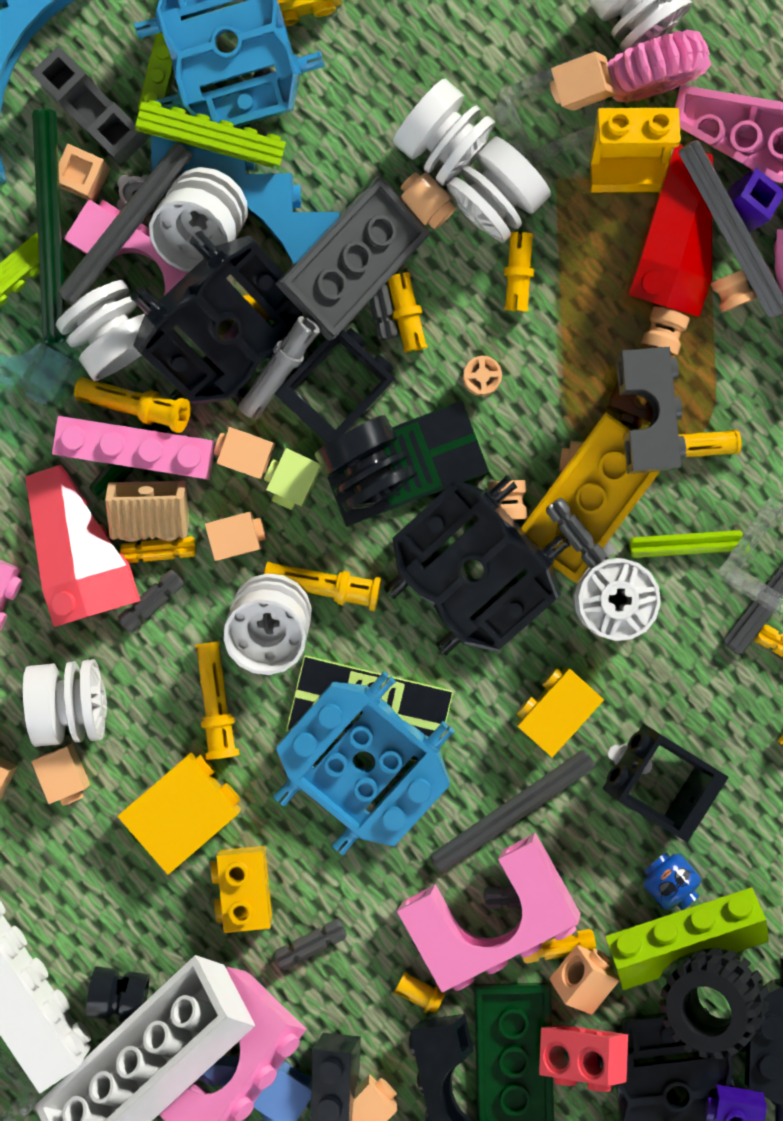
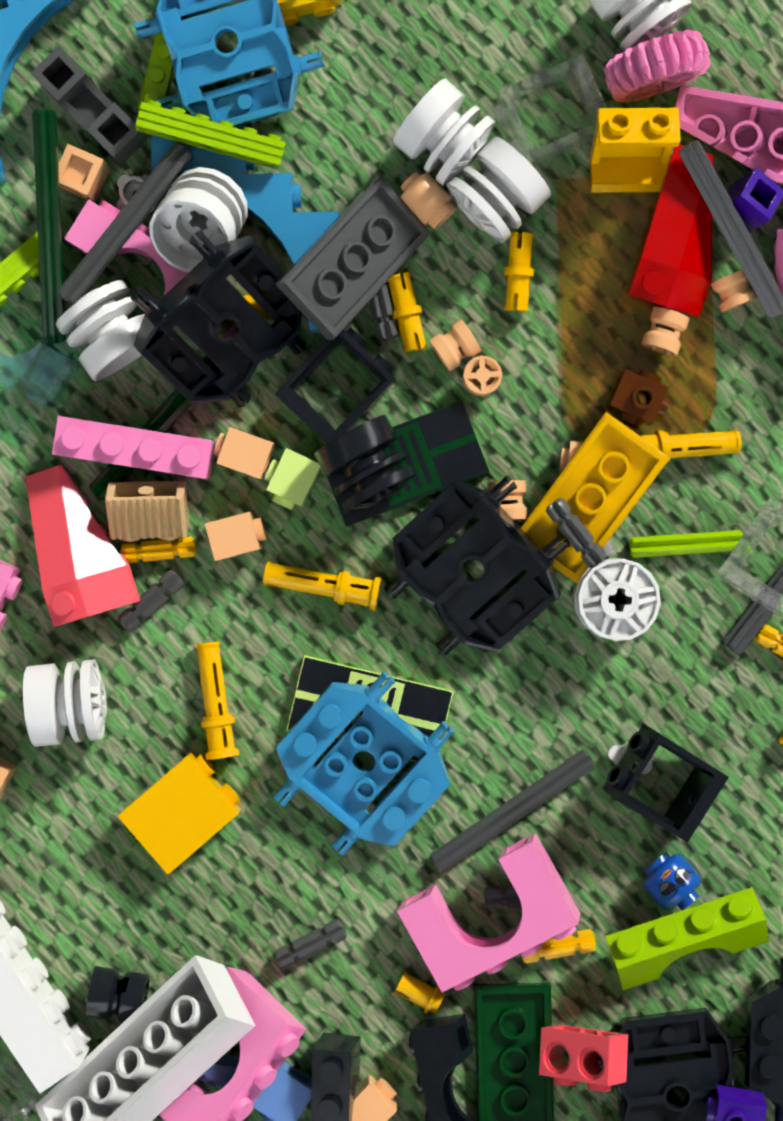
(61, 775): light nougat brick -> none
(147, 406): yellow pin -> none
(243, 889): yellow brick -> none
(264, 642): white wheel -> none
(286, 356): light grey pin -> none
(455, 345): none -> light nougat wheel
(558, 710): yellow brick -> none
(582, 81): light nougat brick -> none
(584, 979): light nougat brick -> none
(651, 376): dark grey arch -> none
(694, 1023): black tyre -> none

